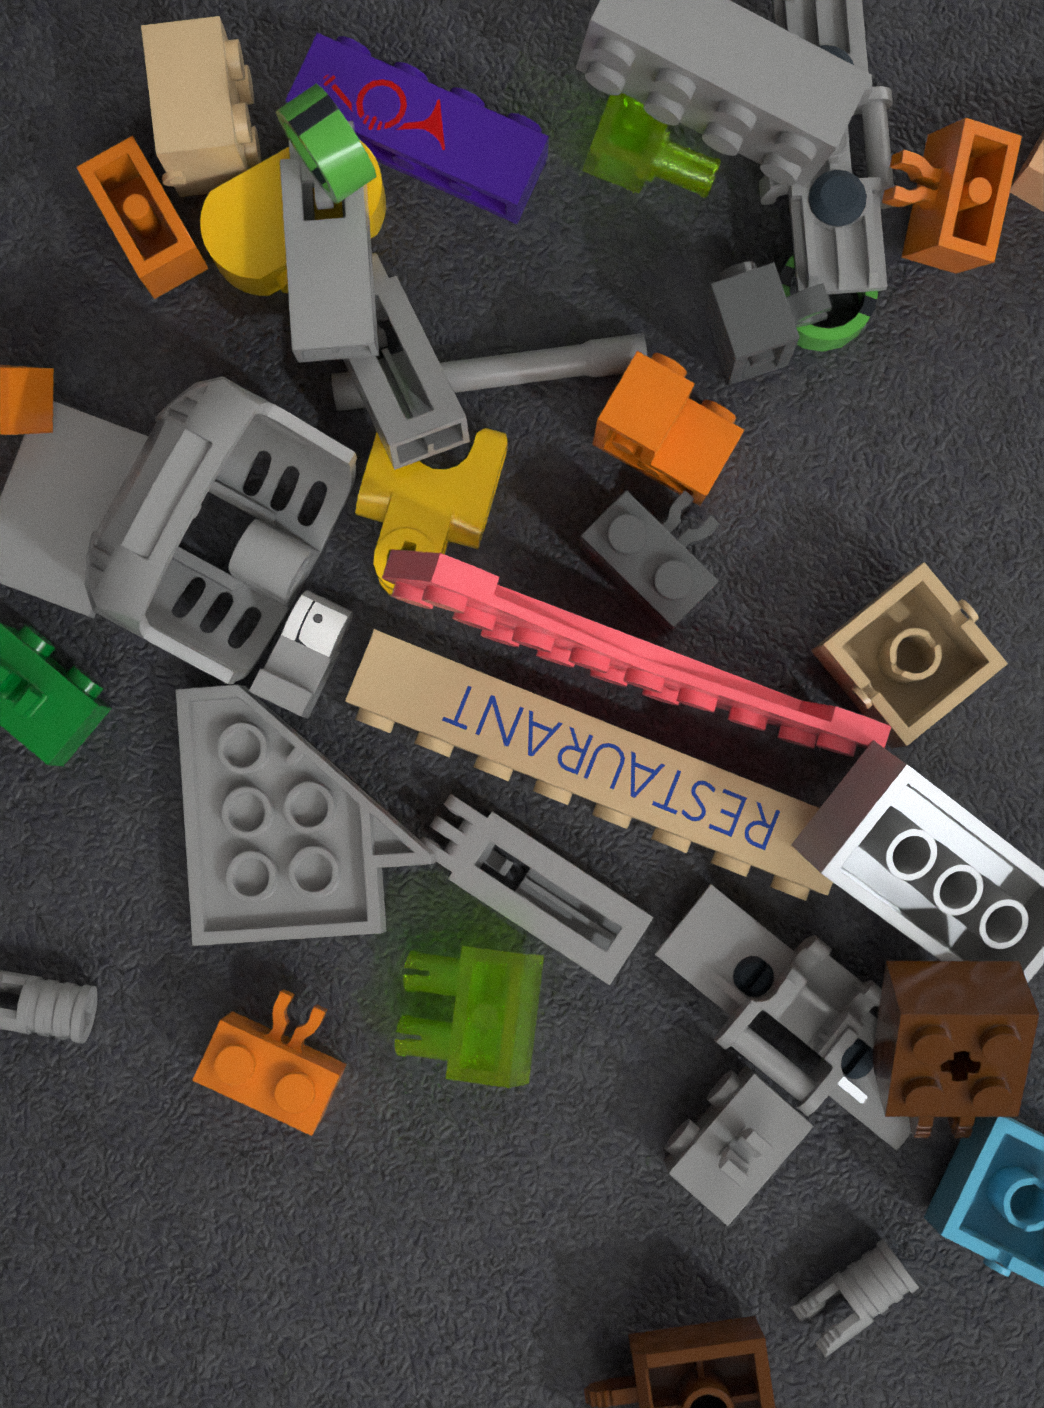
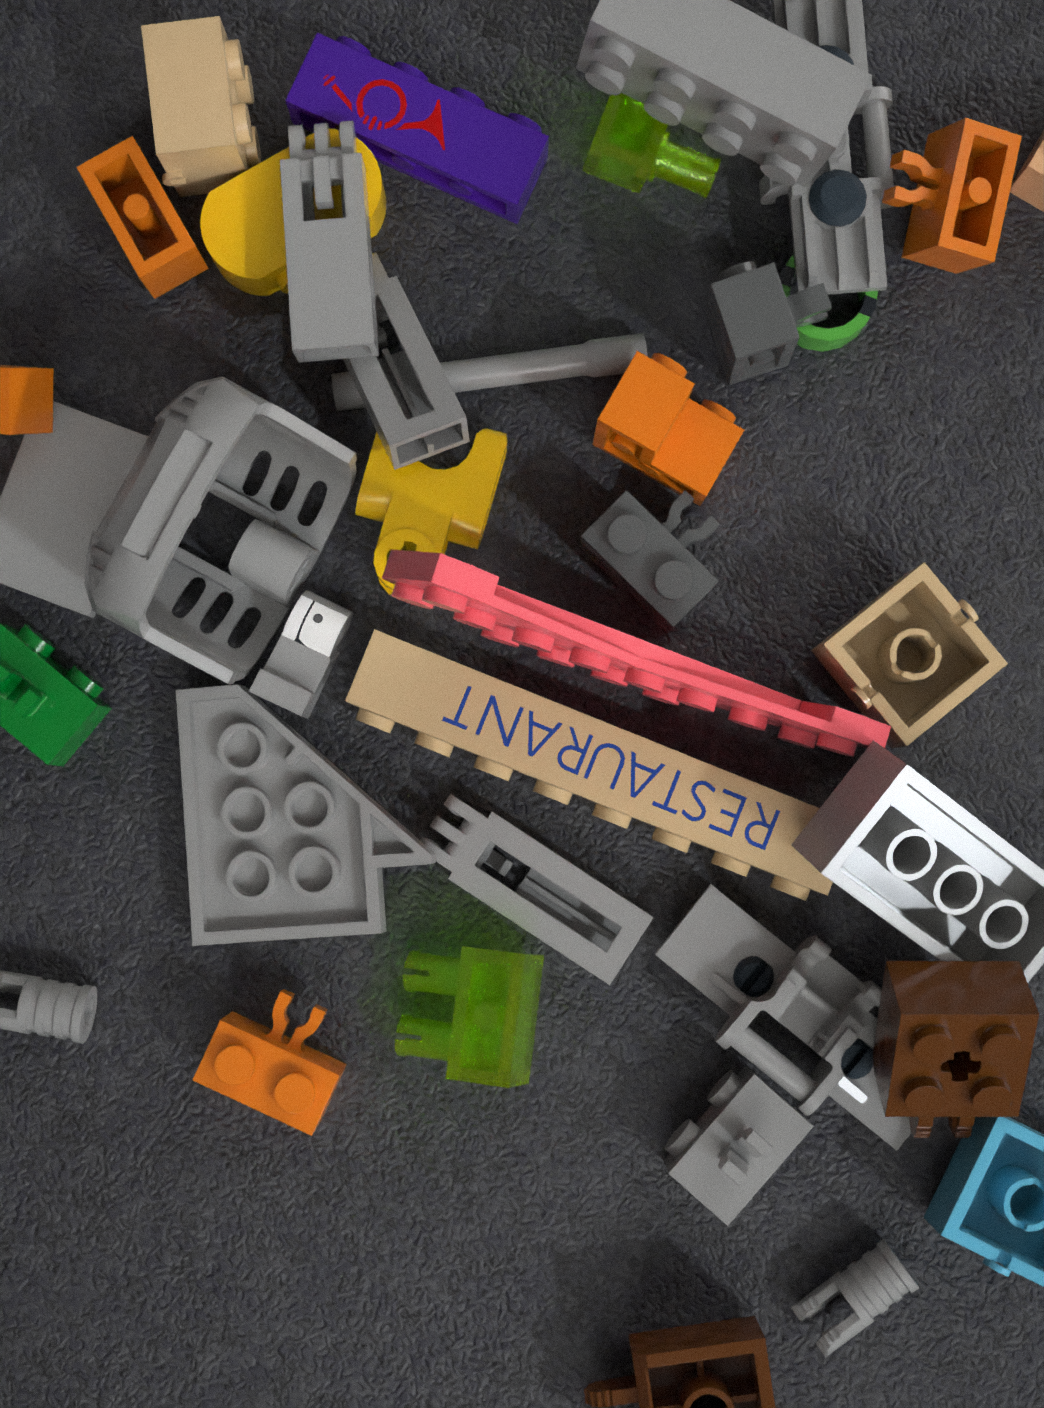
(326, 143): bright green piece -> none

